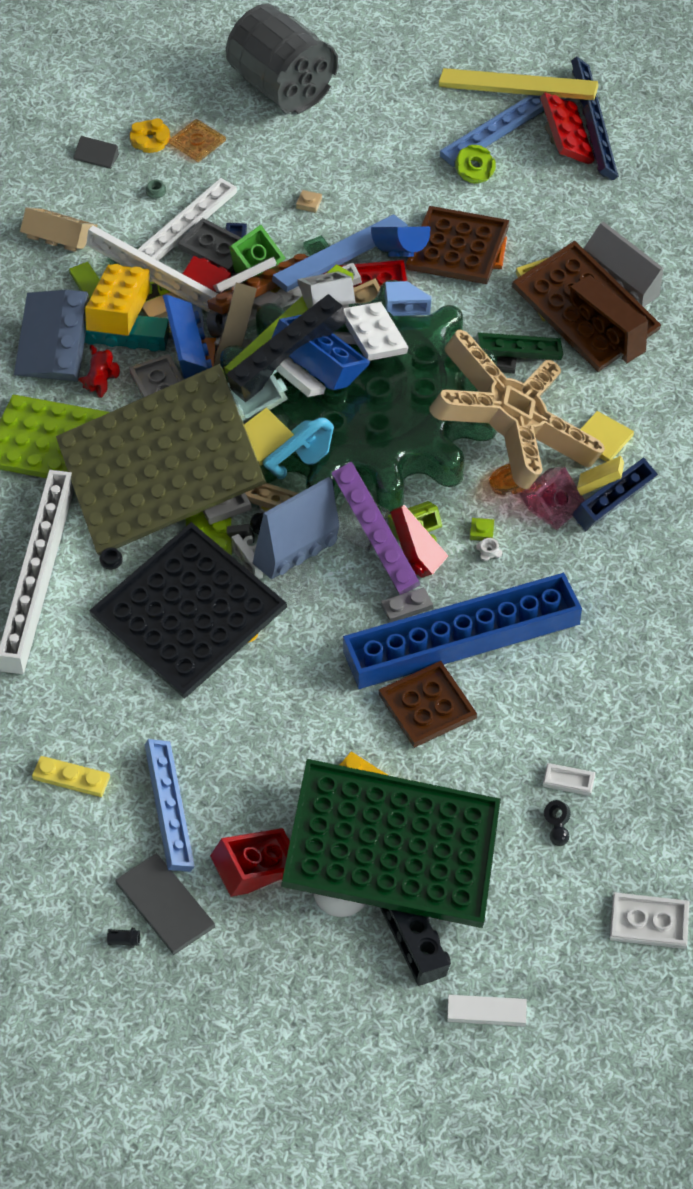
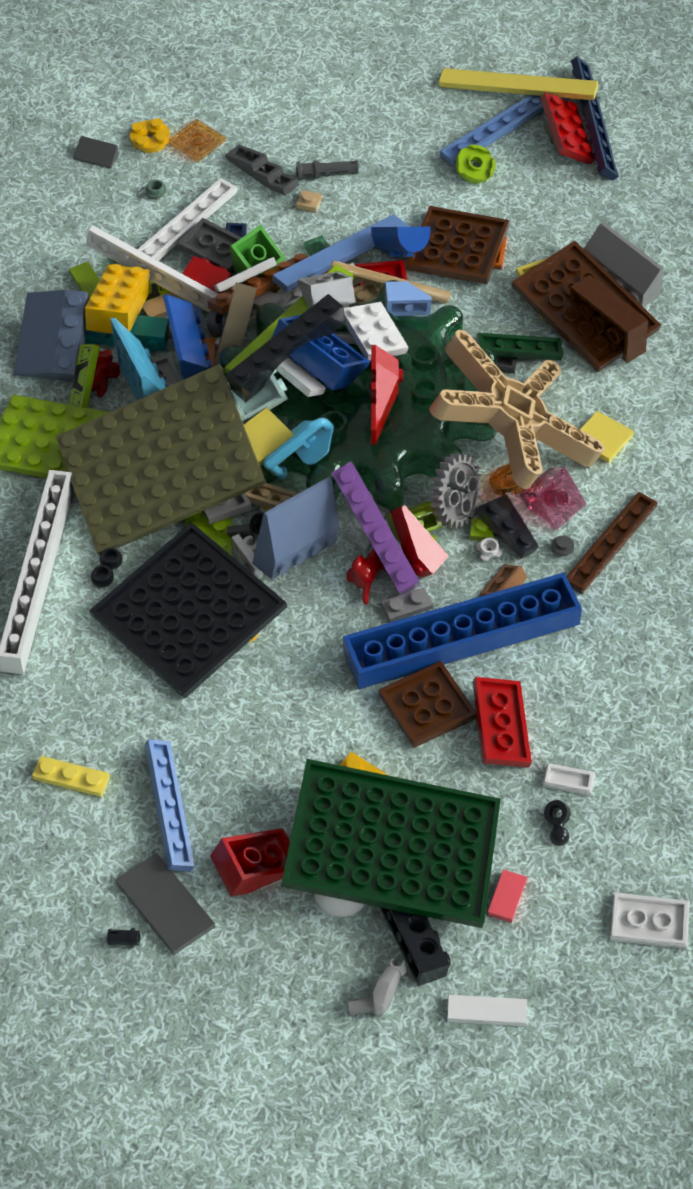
(55, 228): tan slope -> none
(84, 375): none -> lime tile
(102, 576): none -> black plate
(135, 362): none -> medium azure slope
(262, 170): none -> dark grey slope
(281, 58): dark grey piece -> none
(318, 169): none -> dark grey pin
(364, 572): none -> red animal
(379, 278): none -> tan axle
(382, 993): none -> light grey arm
(384, 388): none -> wedge
(450, 504): none -> light grey gear
(501, 722): none -> red plate
(505, 578): none -> medium nougat slope
(507, 896): none -> coral tile
(508, 525): none -> black wing
(562, 545): none -> dark grey plate
(600, 475): light yellow tile -> none
(610, 542): none -> reddish brown tile
(614, 494): dark blue brick -> none

